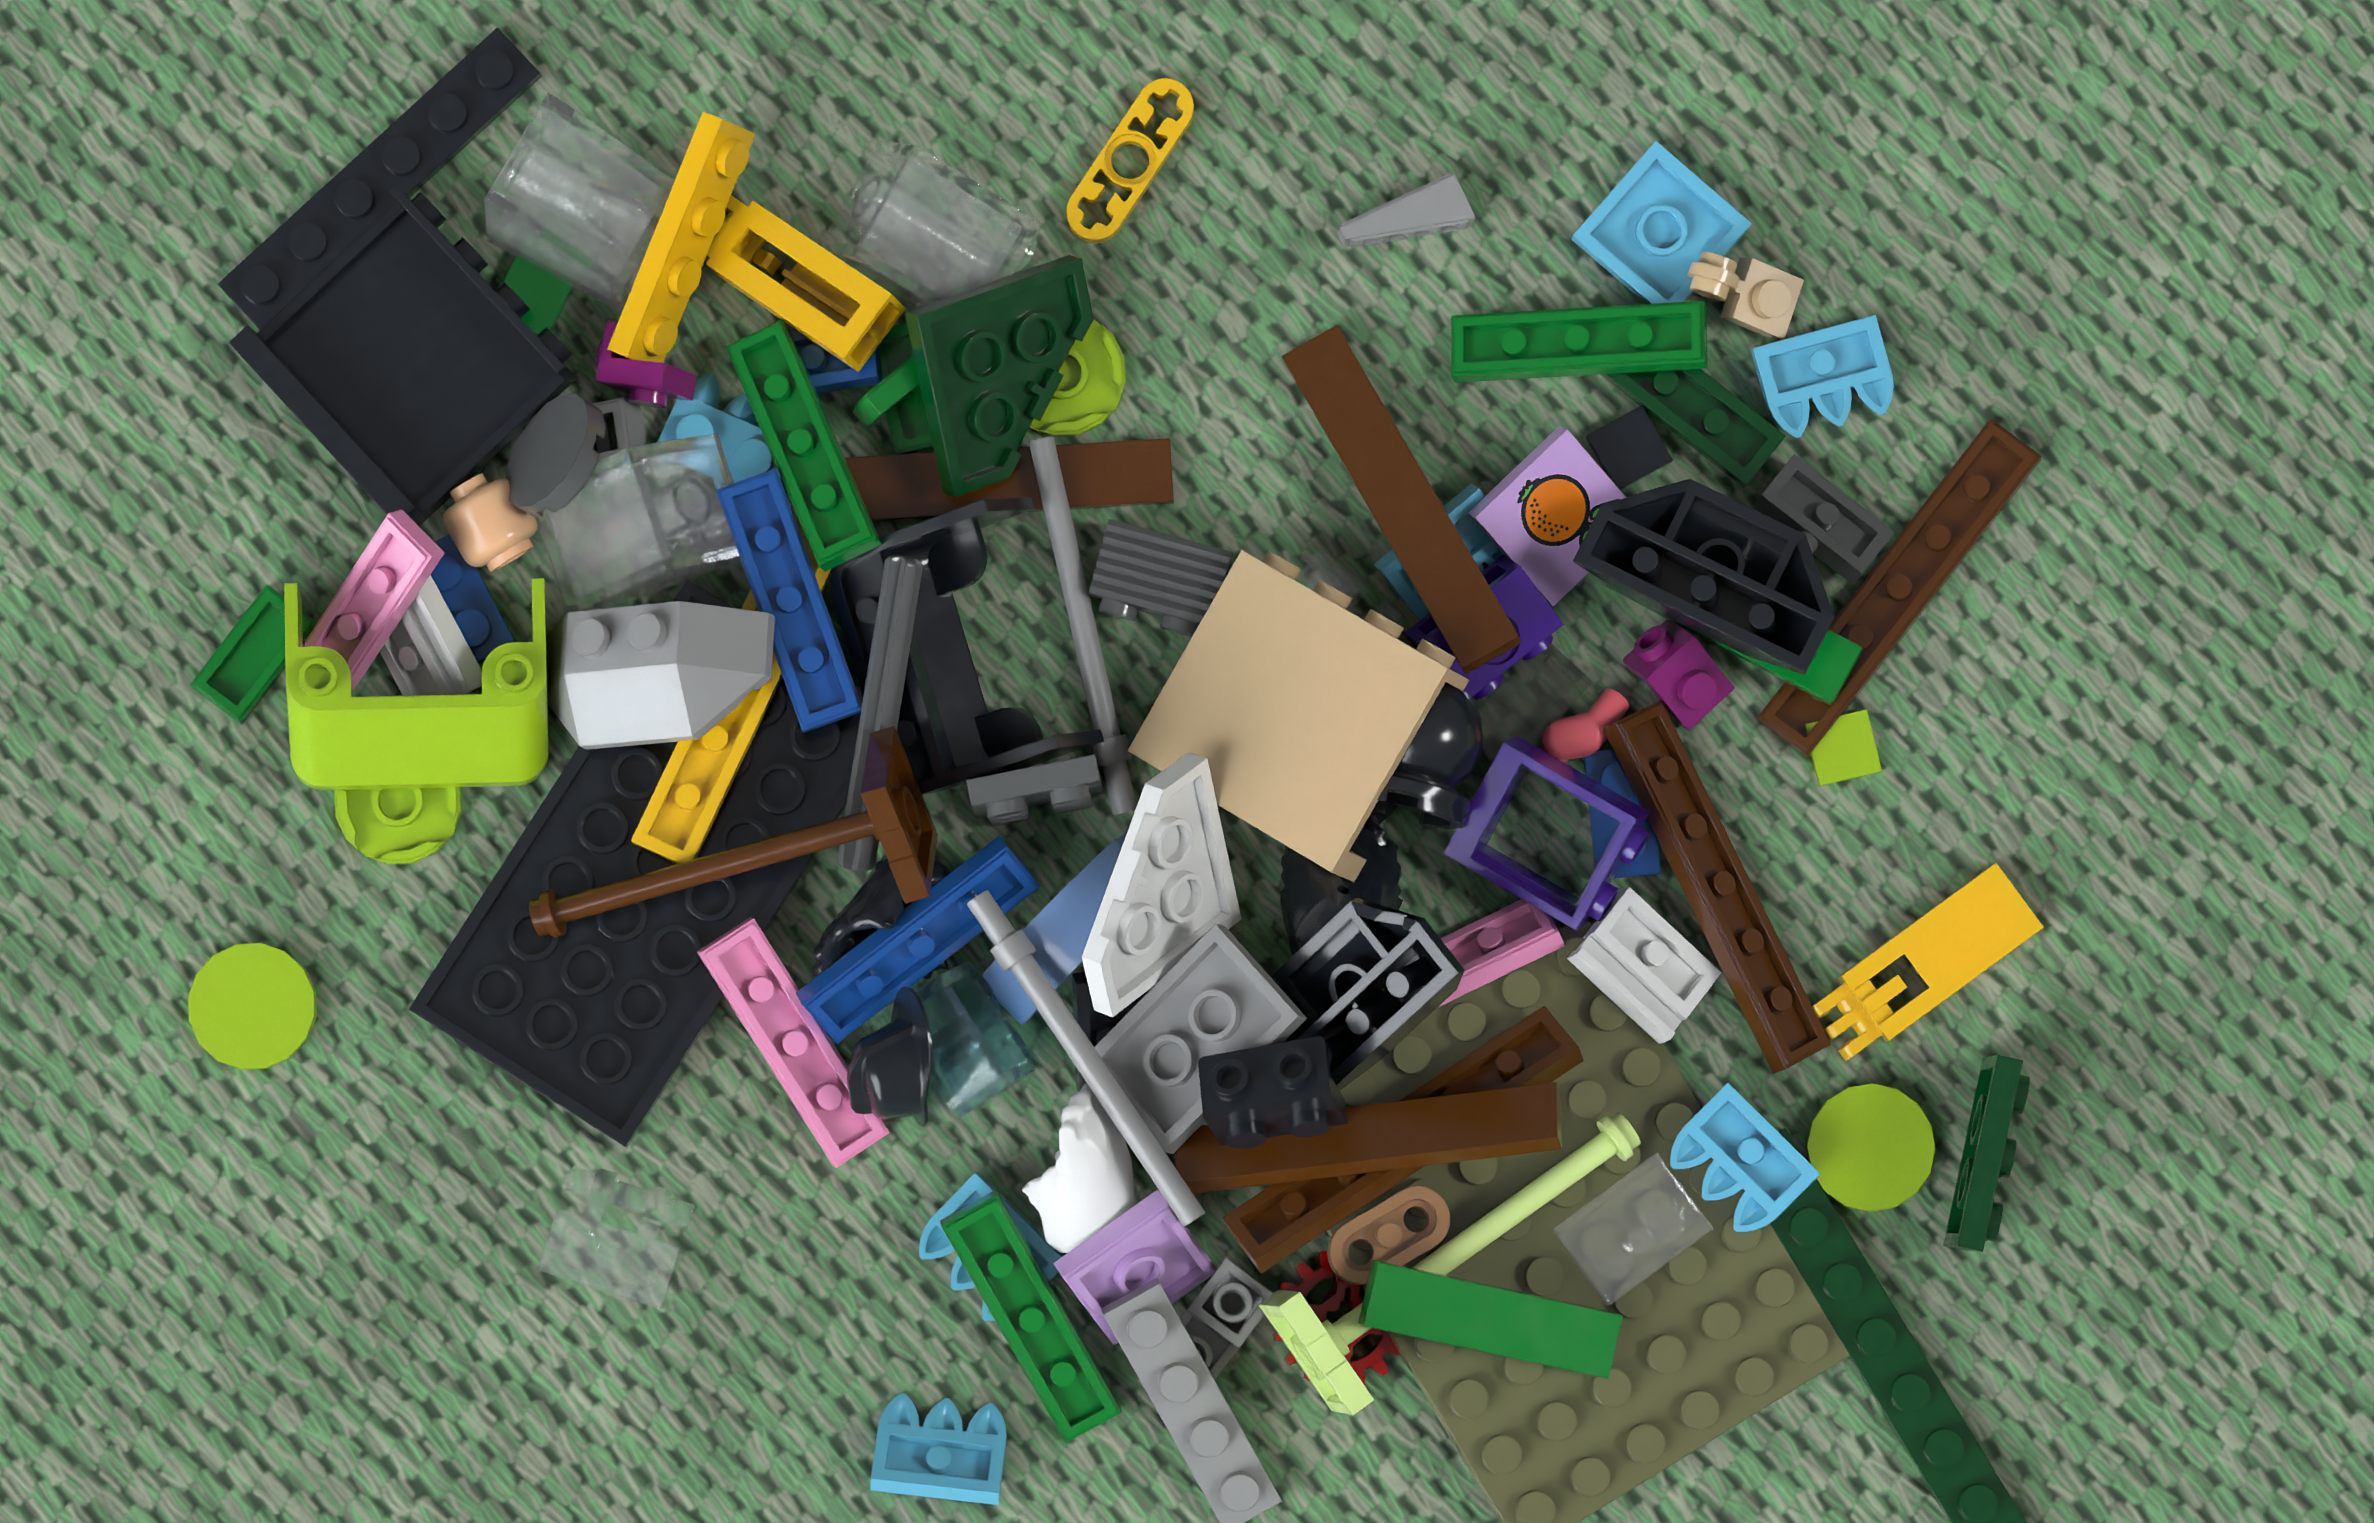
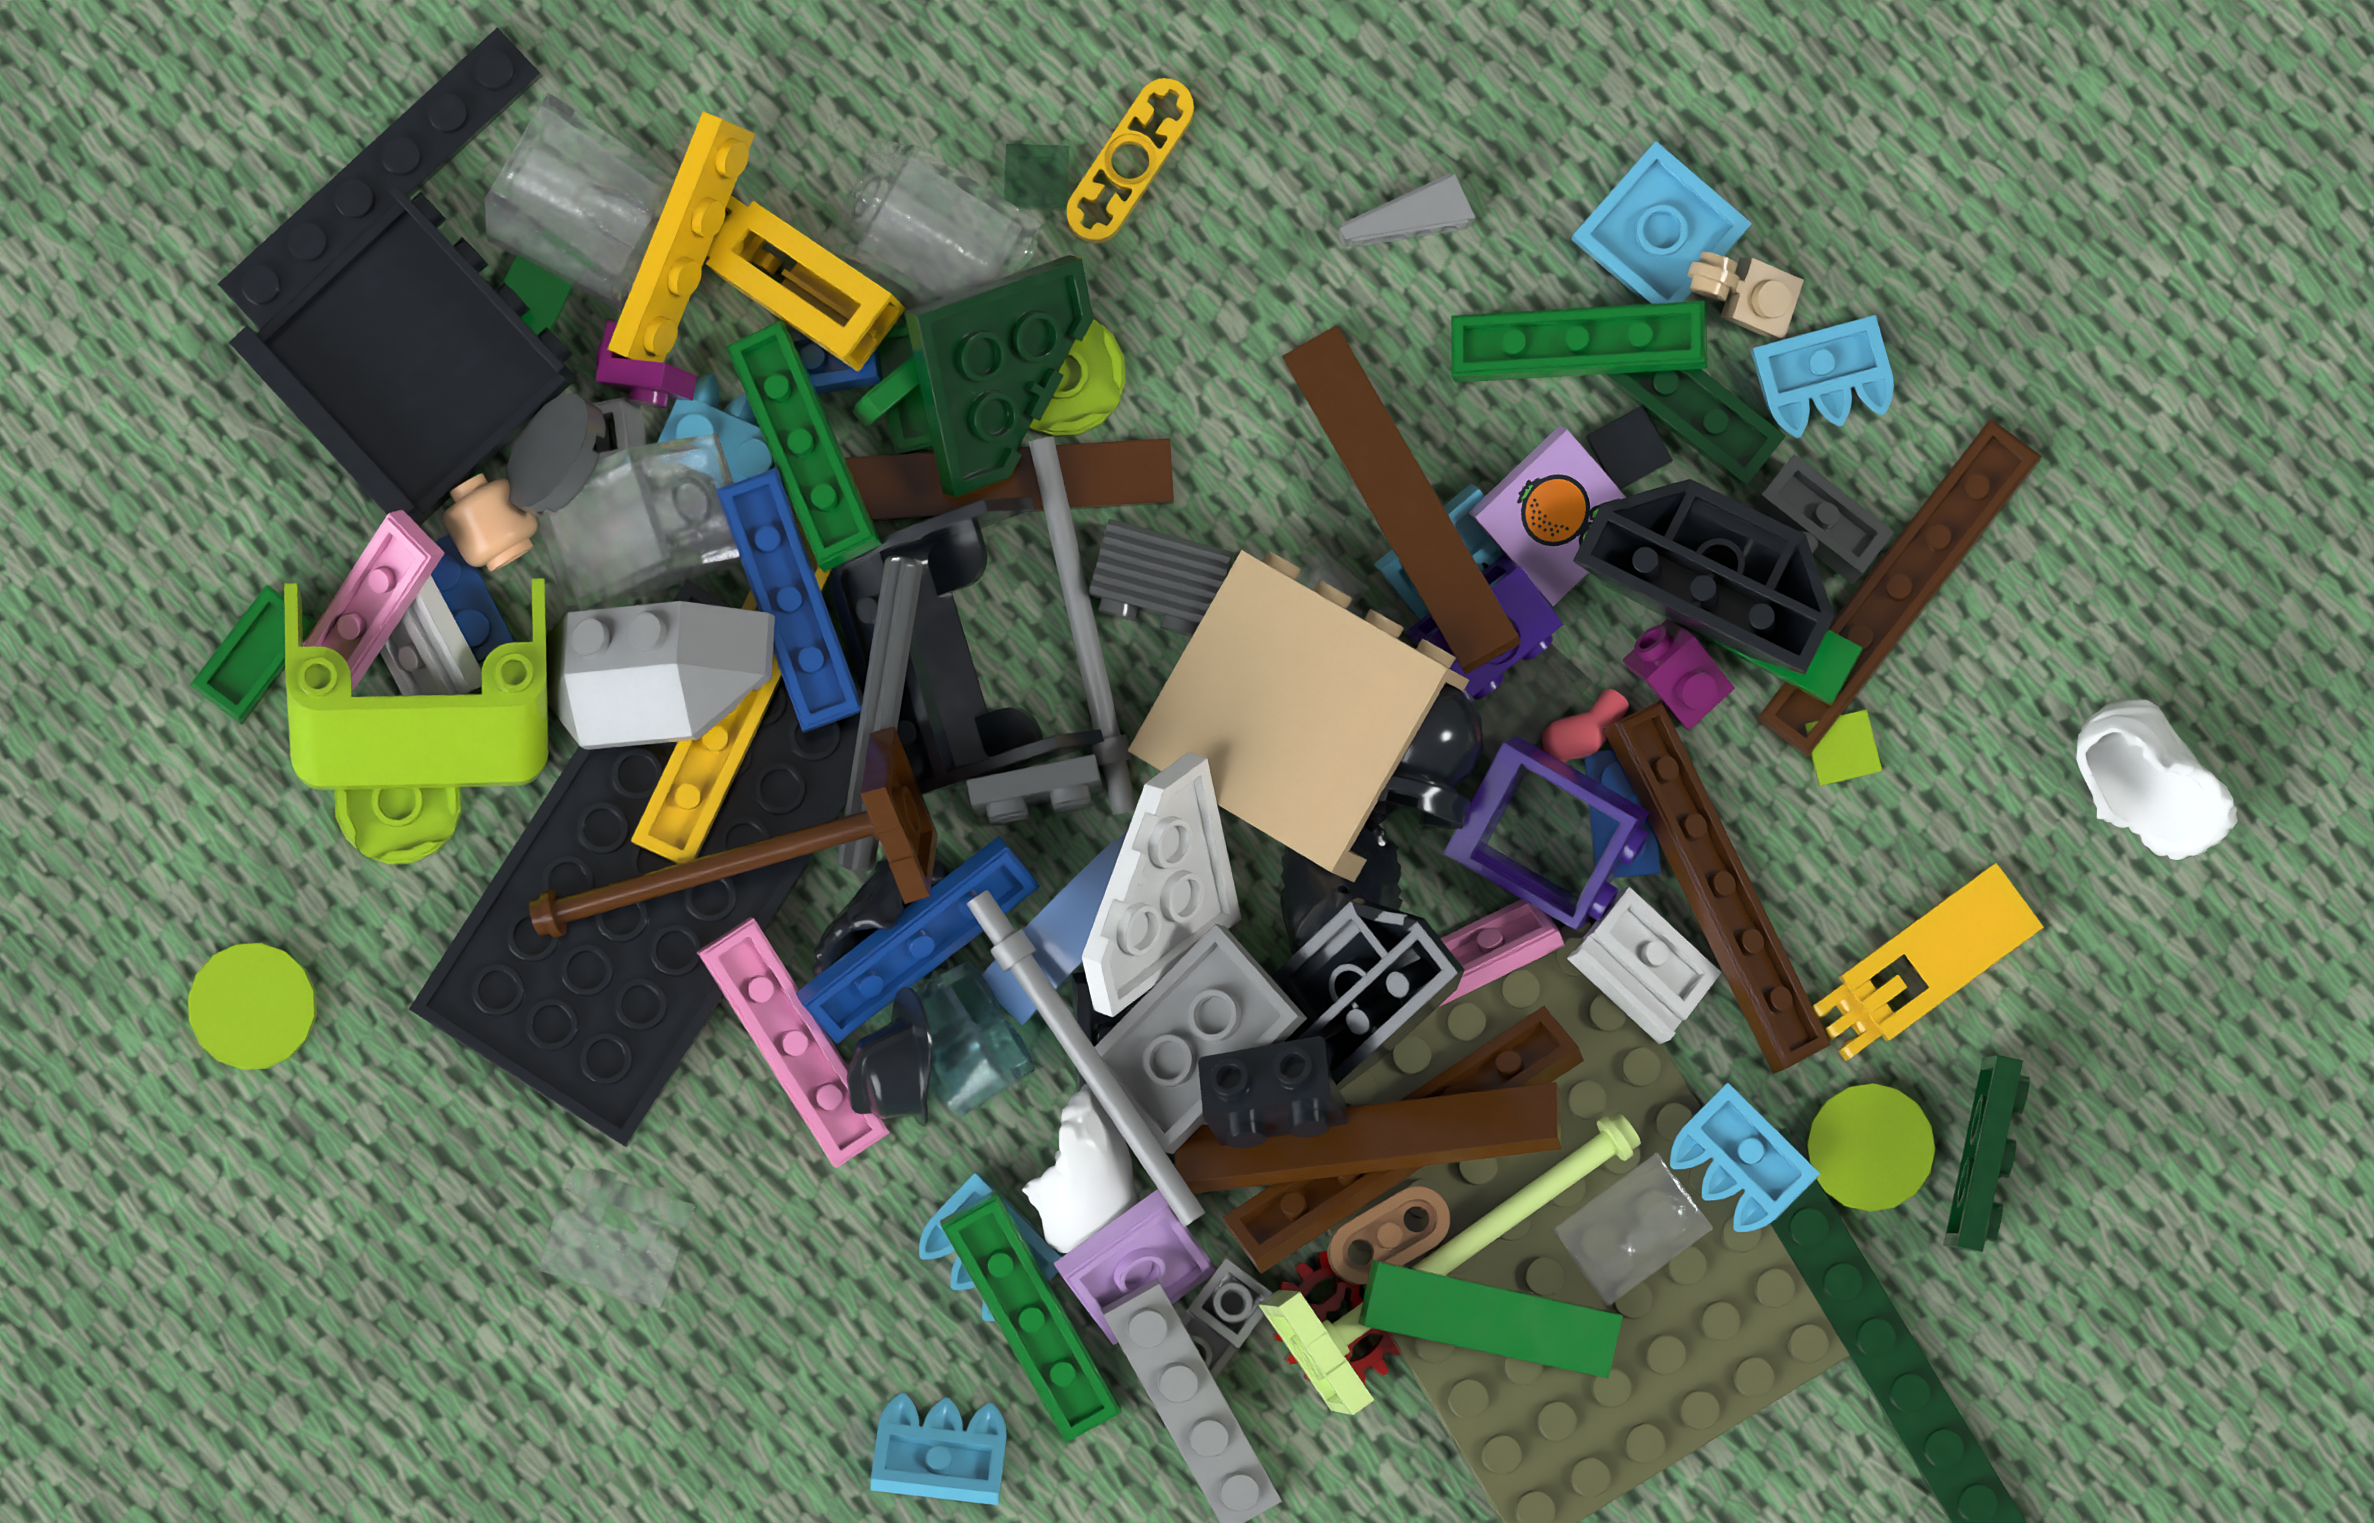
(1037, 176): none -> clear green tile
(2152, 780): none -> white piece

